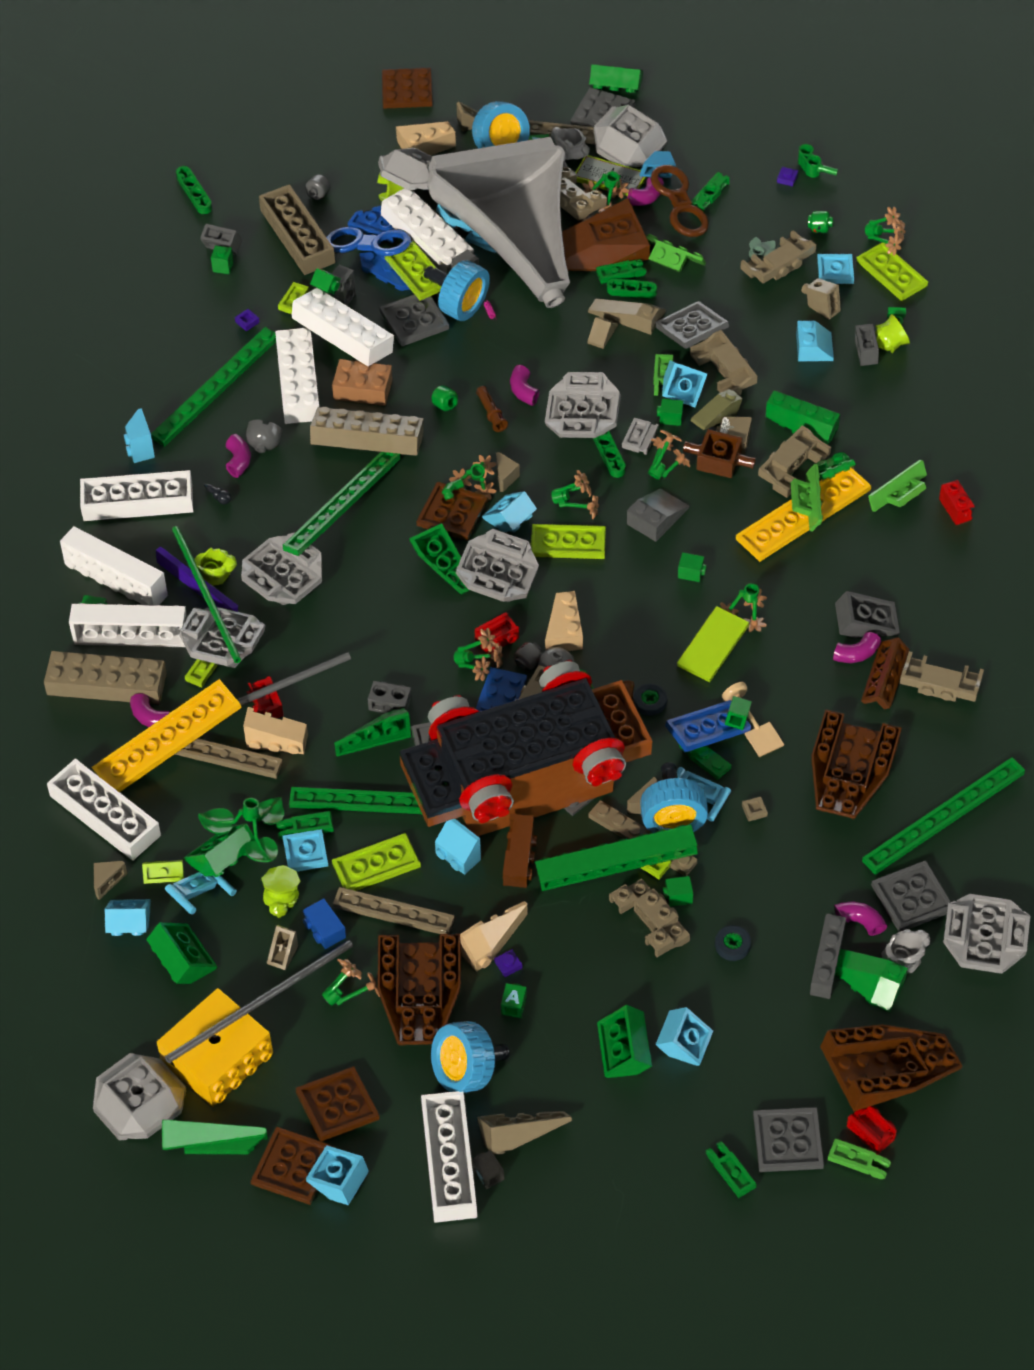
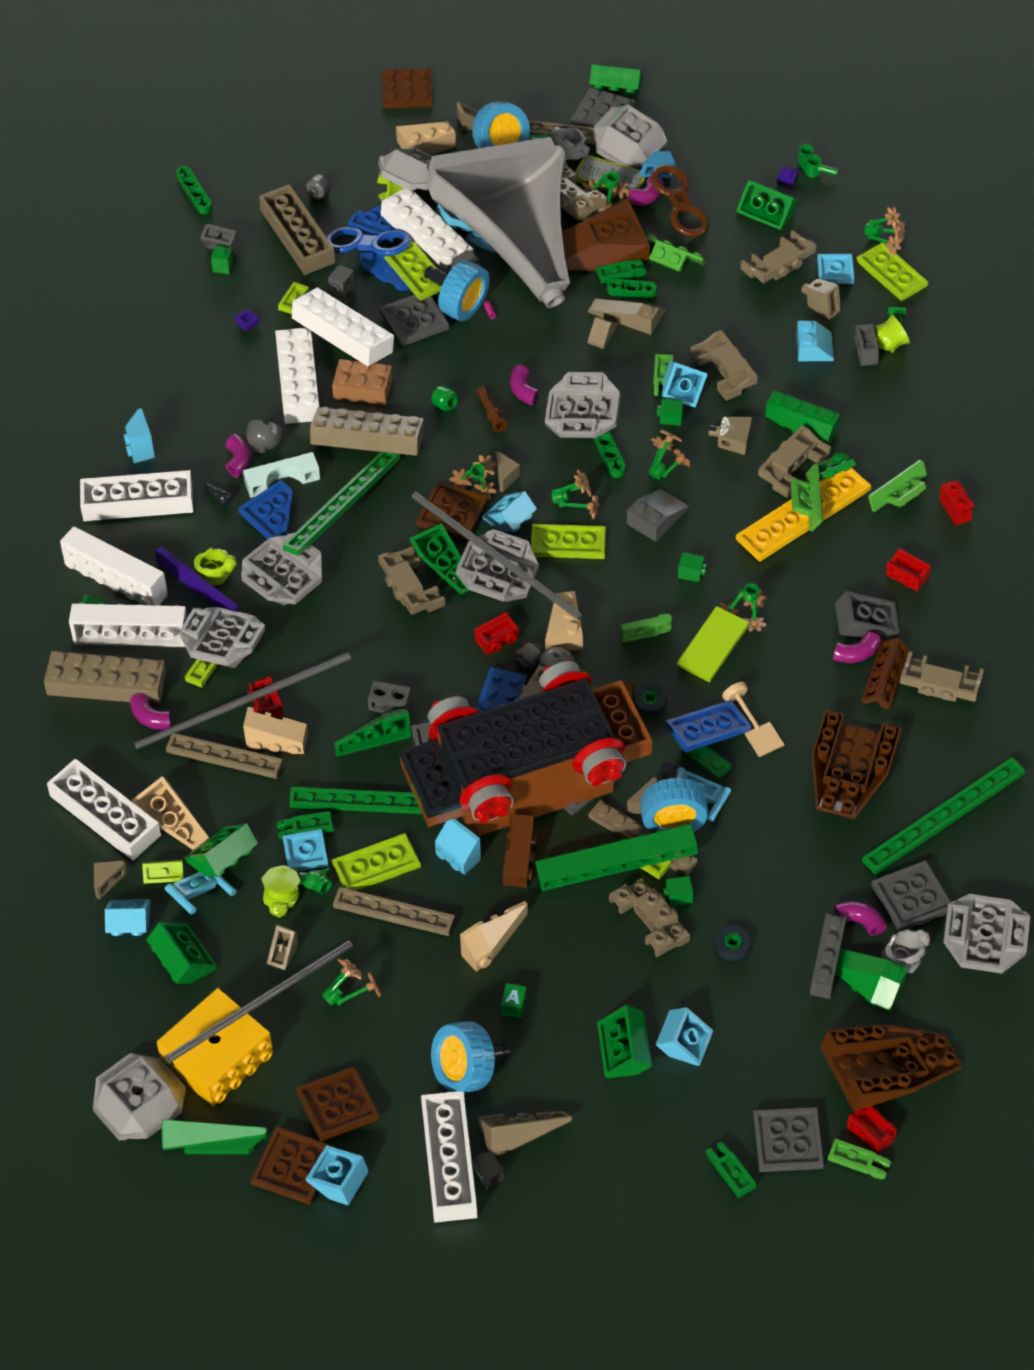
(167, 736): yellow plate -> none
(171, 813): none -> tan wedge
(206, 594): green piece -> none
(214, 387): green plate -> none
(269, 811): green plant -> none
(270, 510): none -> blue plate
(300, 467): none -> light aqua arch
(316, 880): none -> green animal
(324, 923): blue brick -> none
(325, 281): green brick -> none
(405, 583): none -> dark tan bracket
(418, 985): reddish brown wedge -> none
(452, 486): green arm -> none
(463, 656): plant -> none
(496, 555): none -> dark grey piece
(508, 963): dark purple plate -> none
(640, 435): light grey plate -> none
(645, 628): none -> bright green hinge
(691, 324): dark grey plate -> none
(715, 185): green piece -> none
(719, 453): reddish brown brick -> none
(722, 405): olive slope -> none
(738, 713): green brick -> none
(754, 809): dark tan plate -> none
(760, 248): sand green plate -> none
(767, 205): none -> green slope
(820, 221): green head -> none
(908, 569): none -> red hinge

